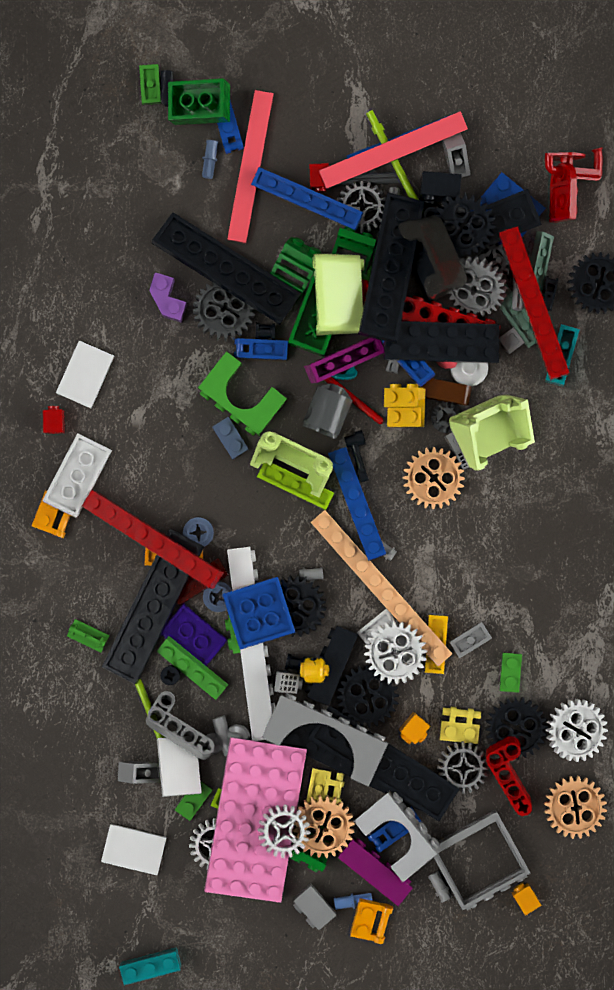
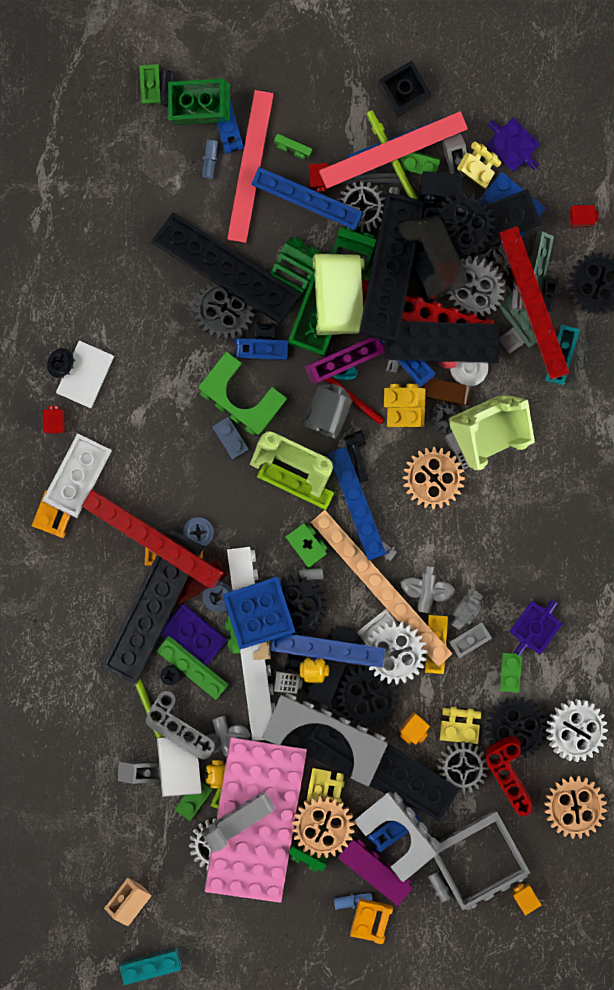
(60, 355): none -> black gear
(87, 635): bright green hinge -> none
(127, 902): none -> light nougat brick
(133, 849): white tile -> none
(168, 306): medium lavender brick -> none
(215, 773): none -> yellow head
(237, 820): none -> light grey beam
(263, 652): none -> tan piece
(277, 839): white gear -> none
(296, 540): none -> bright green brick
(299, 150): none -> bright green plate
(314, 907): light grey brick -> none
(329, 650): none -> blue plate
(404, 89): none -> black brick
(419, 162): none -> bright green plate
(427, 590): none -> light grey plant
(467, 610): none -> light grey gear
(476, 170): none -> light yellow plate
(513, 144): none -> dark purple plate
(535, 627): none -> dark purple plate
(564, 182): red plate -> none
(583, 216): none -> red brick

